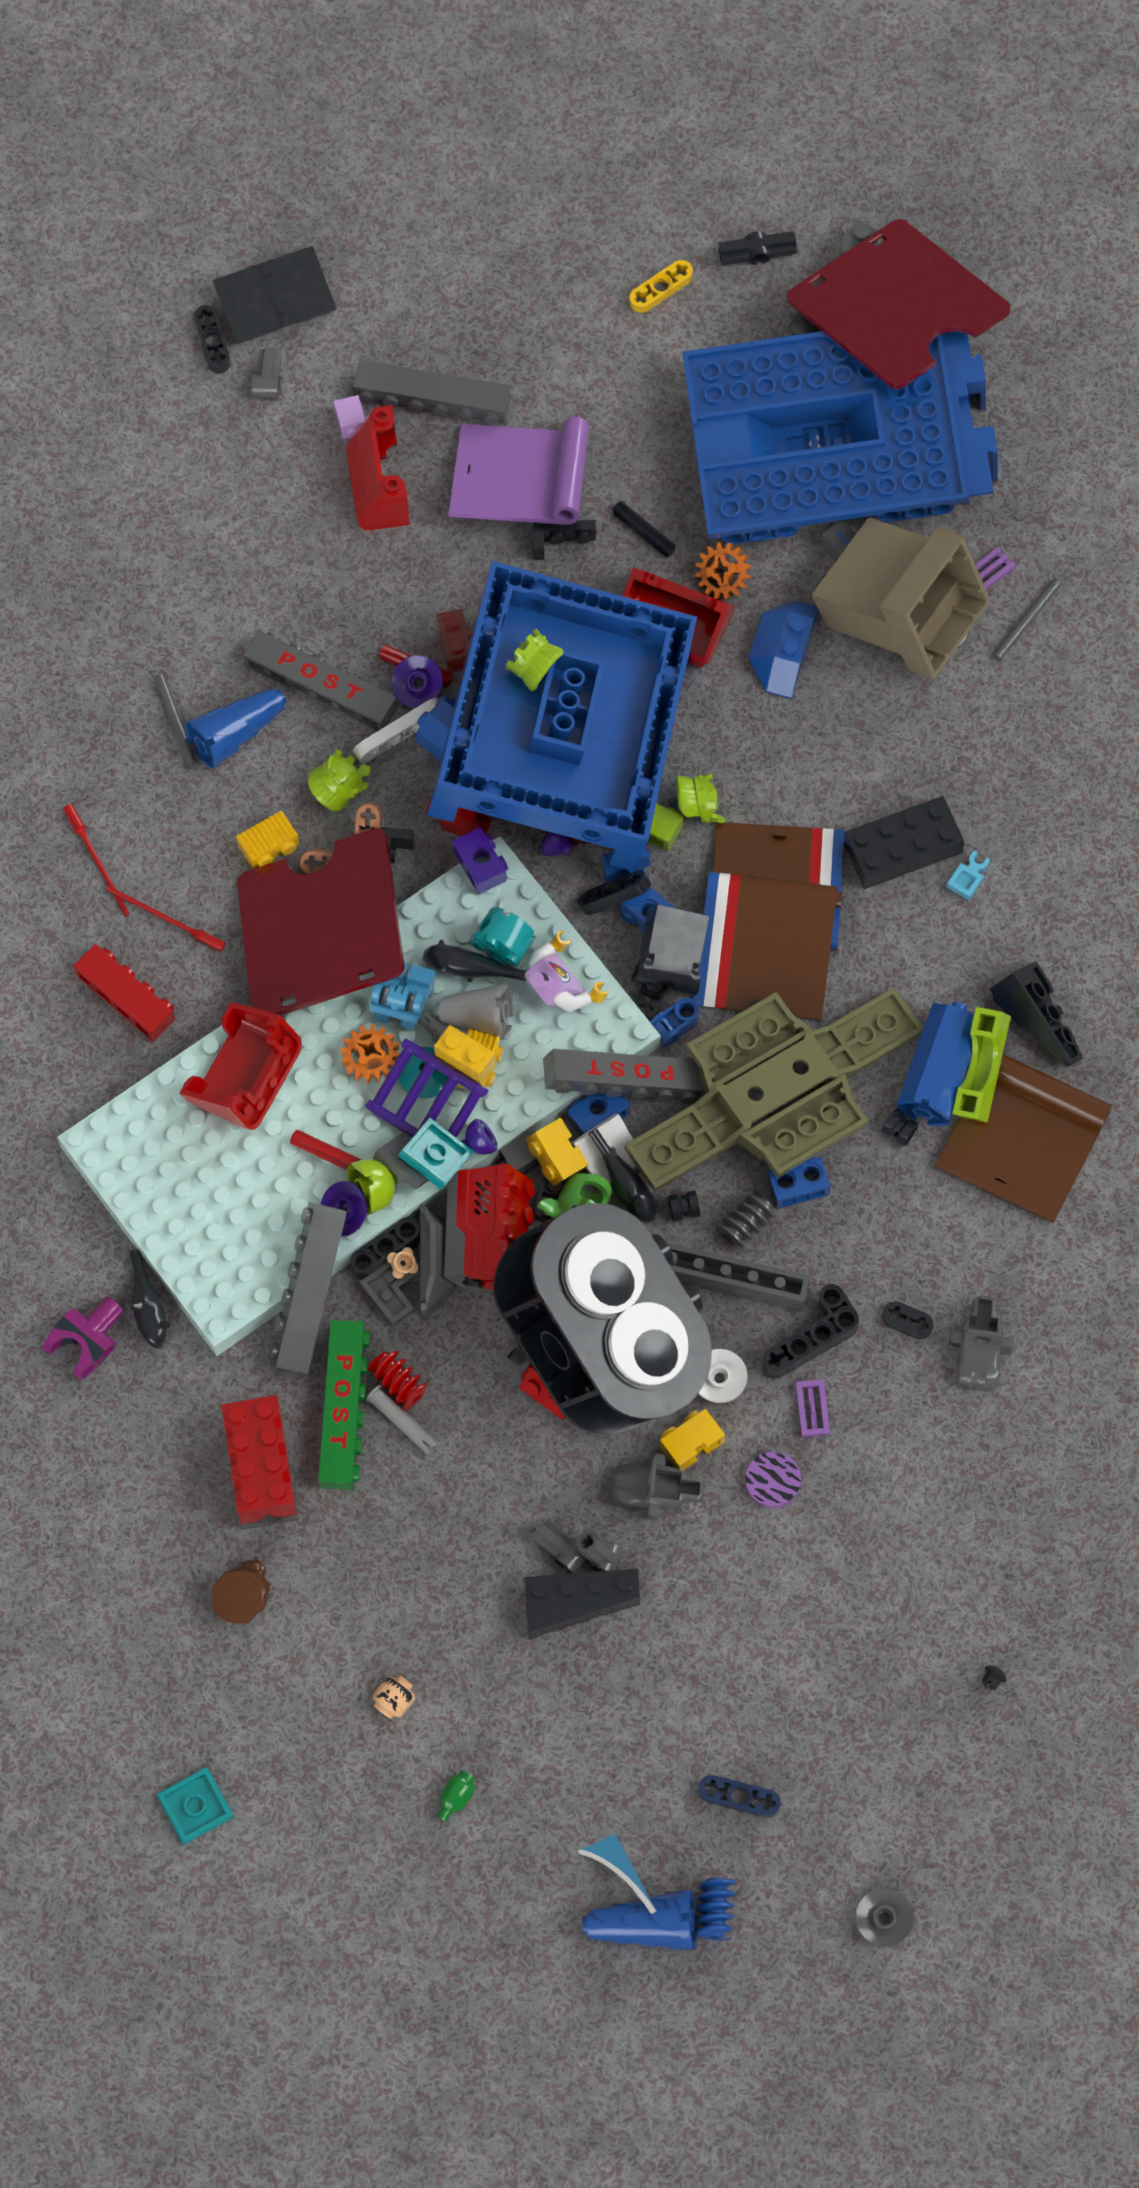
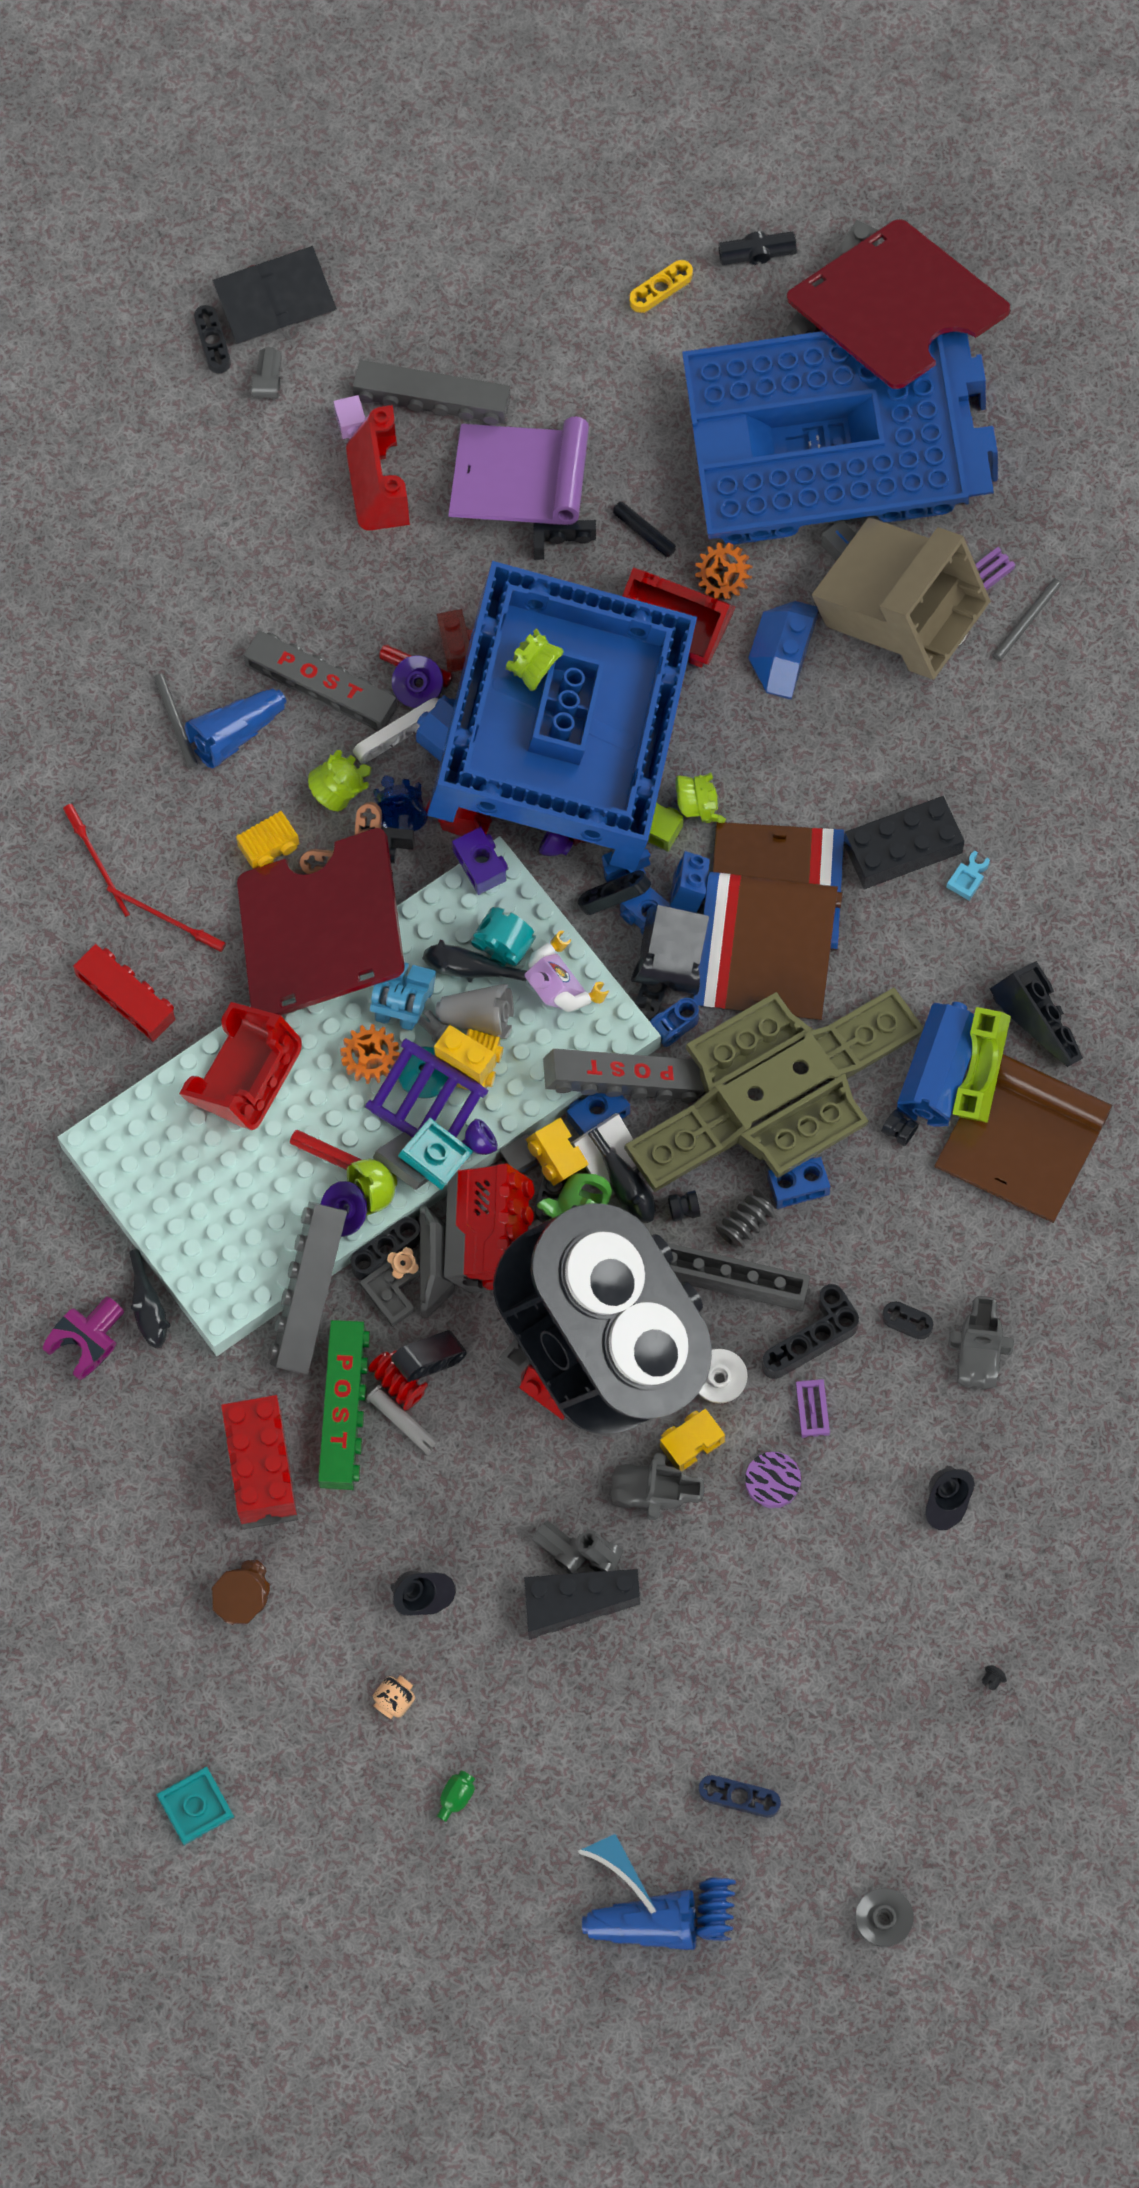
(401, 804): none -> clear blue hair
(422, 1593): none -> black piece
(429, 1355): none -> black beam
(689, 882): none -> blue brick
(948, 1497): none -> black piece

